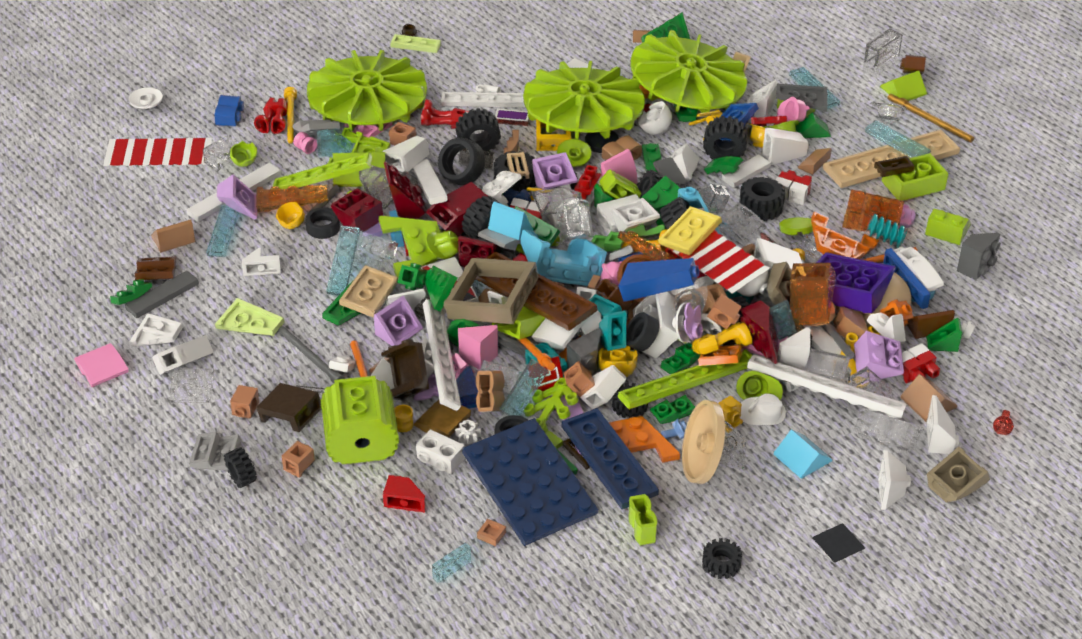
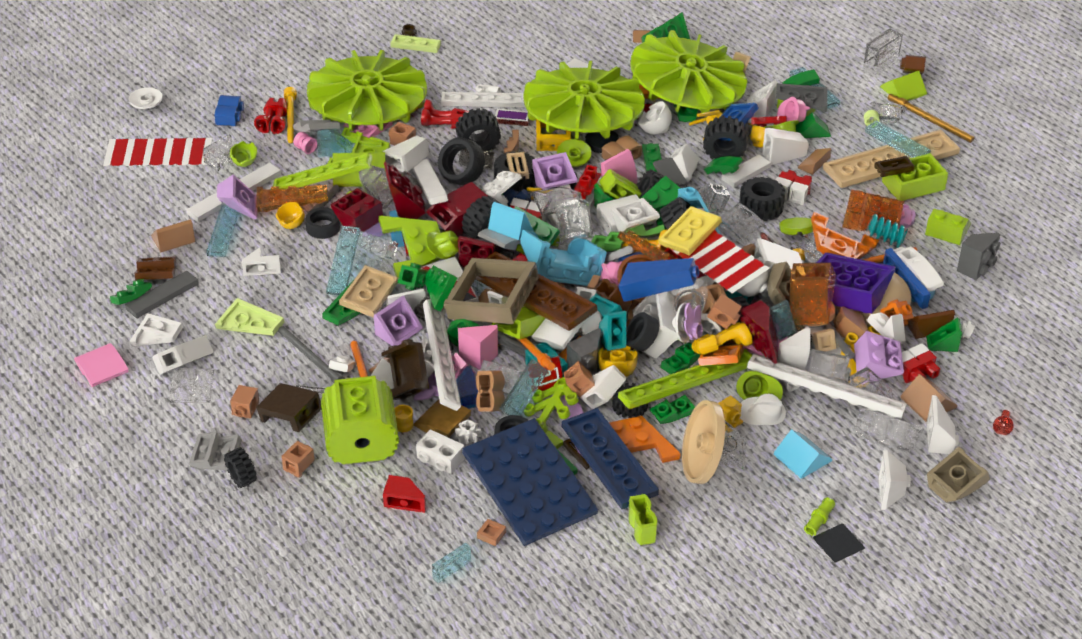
(679, 430): medium blue plate -> none
(722, 568): black tyre -> none
(804, 78): none -> green slope
(819, 516): none -> lime pin
(824, 340): none -> tan tile
(870, 113): none -> yellowish green bush

